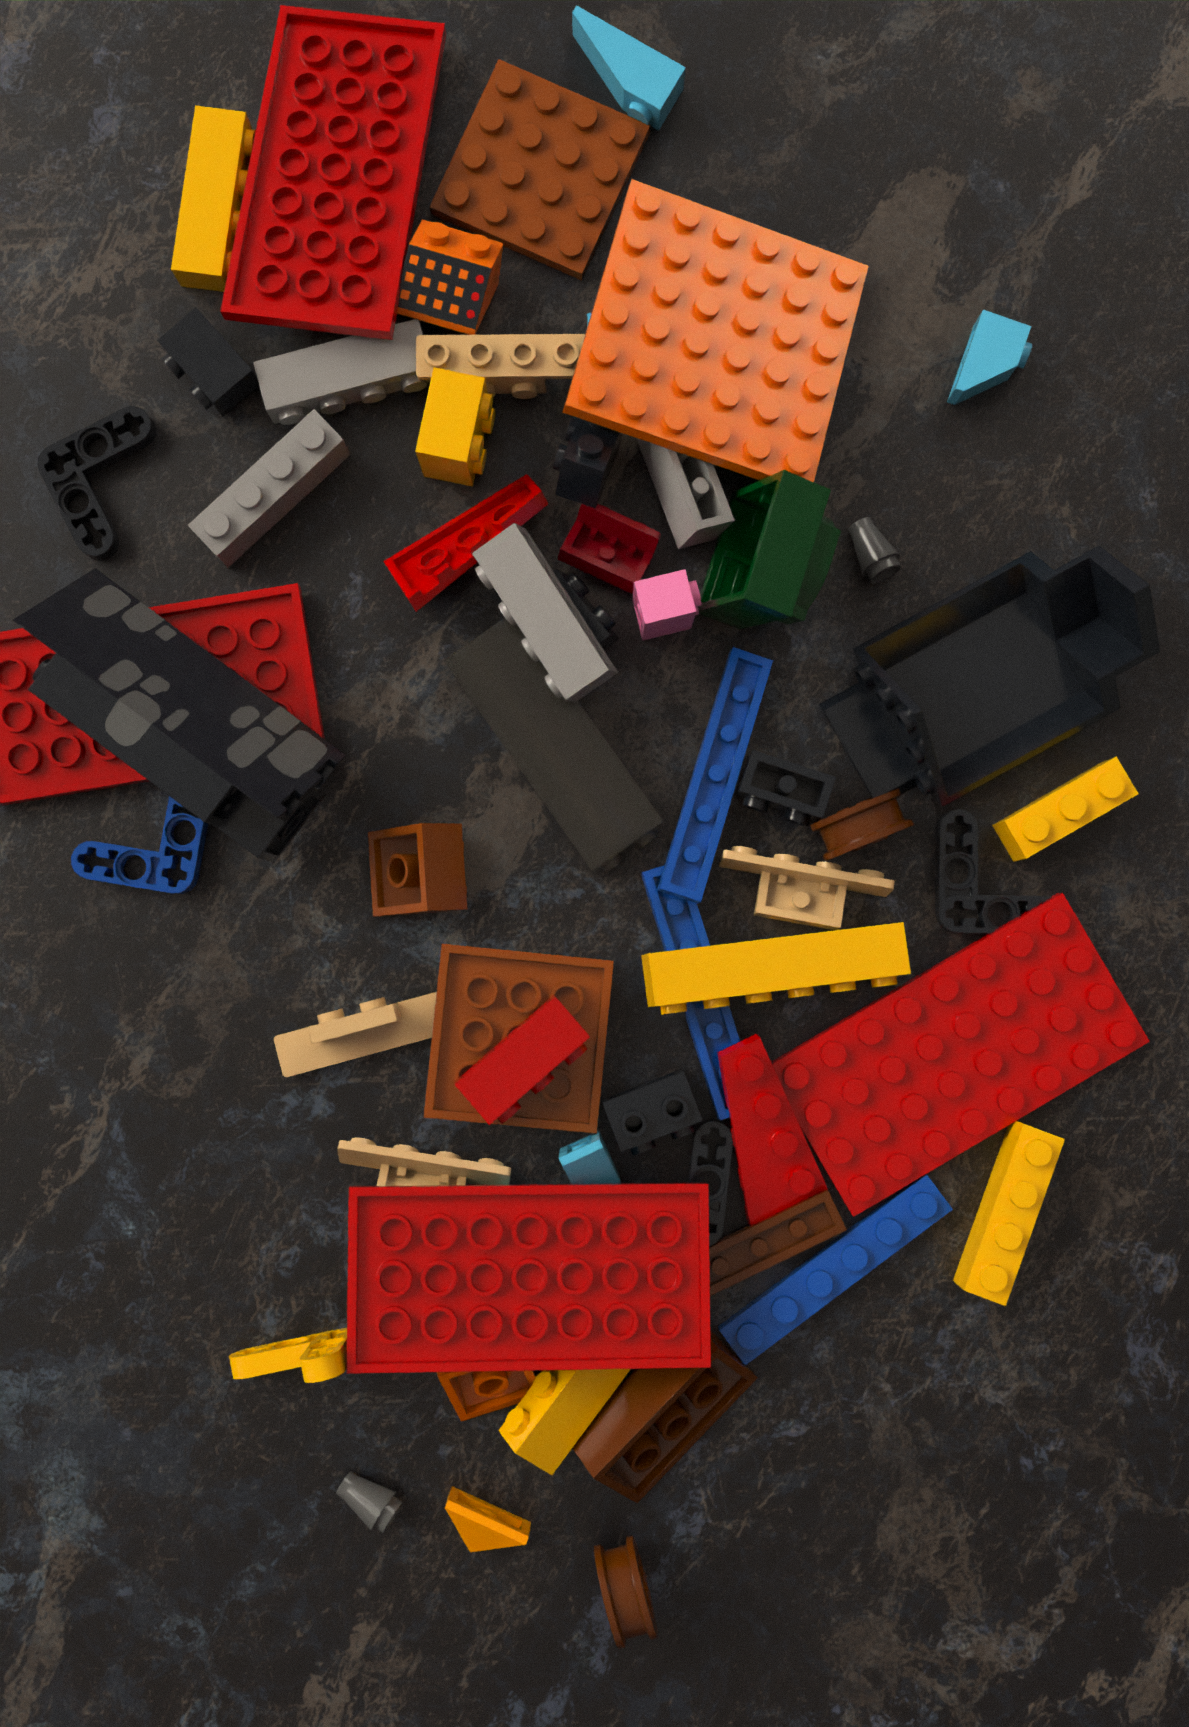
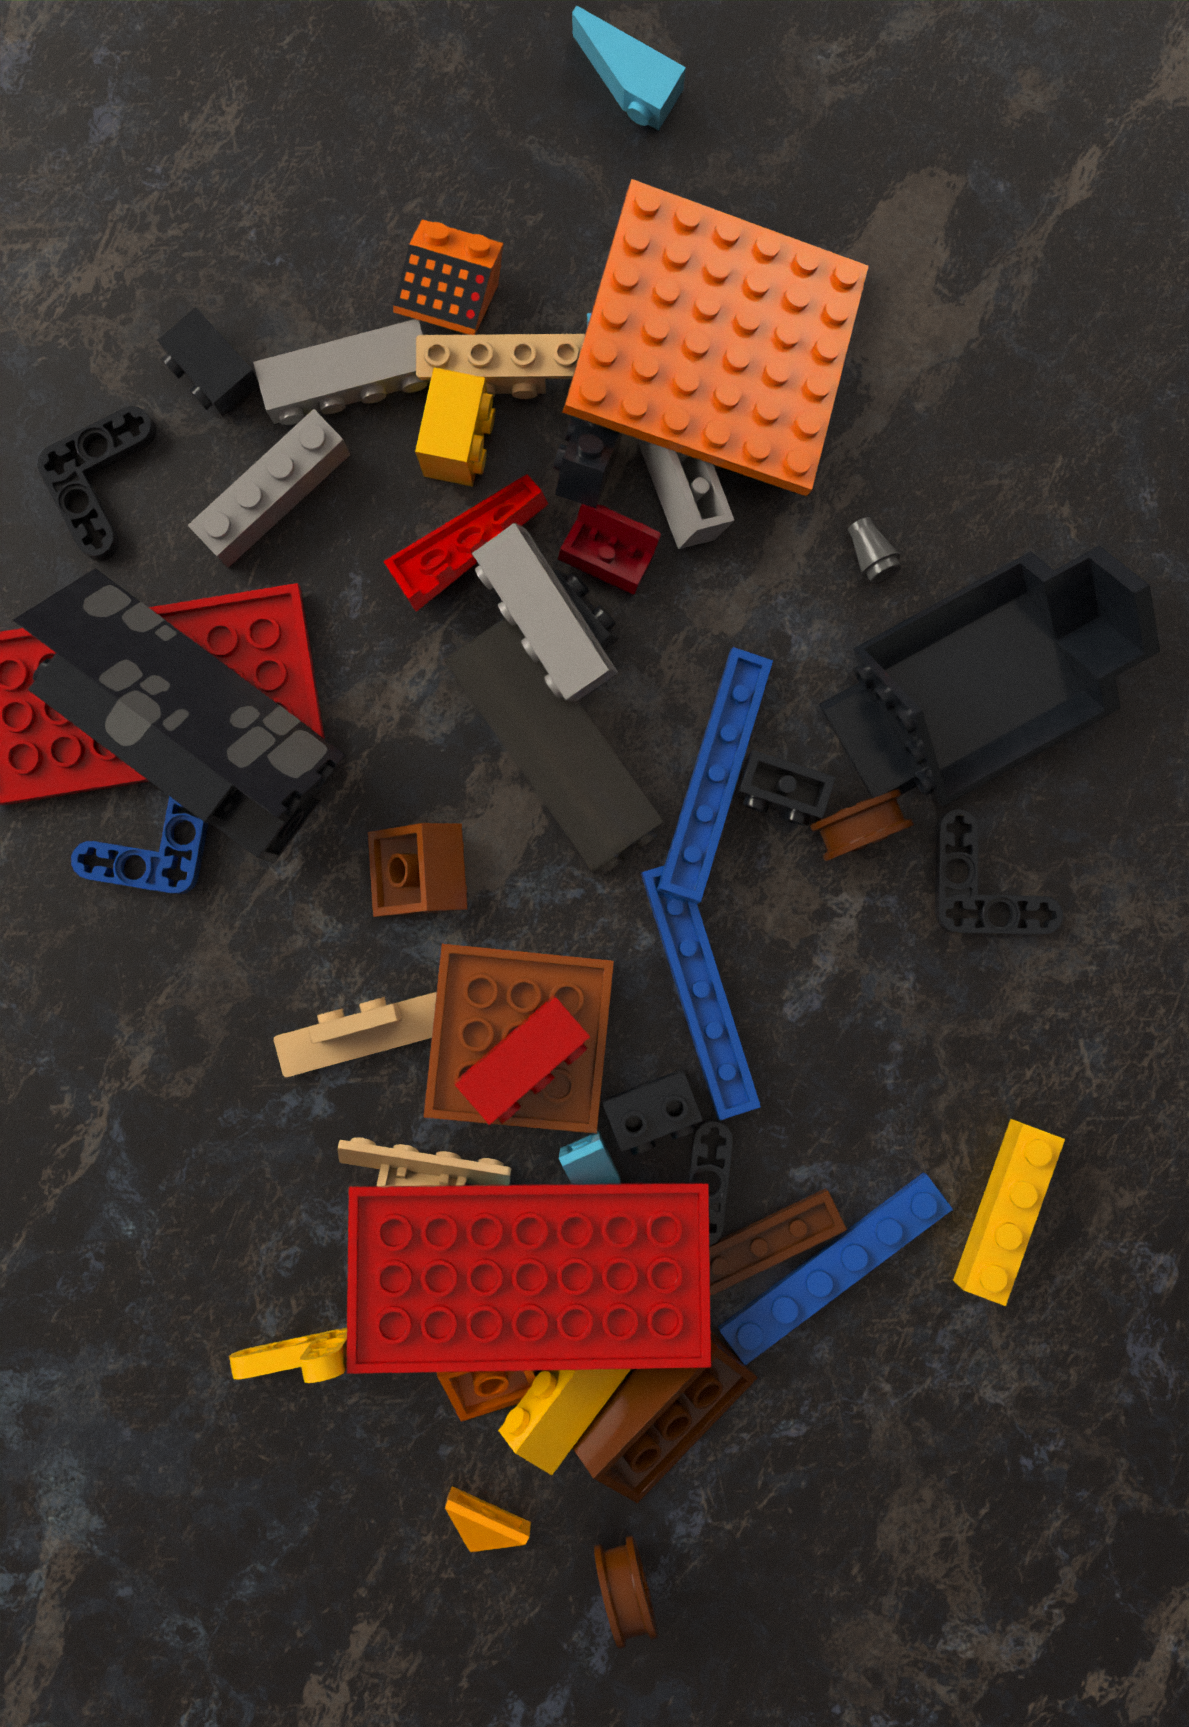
(211, 197): yellow brick -> none
(334, 172): red plate -> none
(370, 1501): dark grey cone -> none
(540, 169): dark orange plate -> none
(665, 604): bright pink brick -> none
(768, 1141): red wing -> none
(772, 554): dark green container -> none
(775, 965): yellow brick -> none
(803, 891): tan bracket -> none
(957, 1053): red plate -> none
(990, 356): medium azure slope -> none
(1065, 809): yellow brick -> none

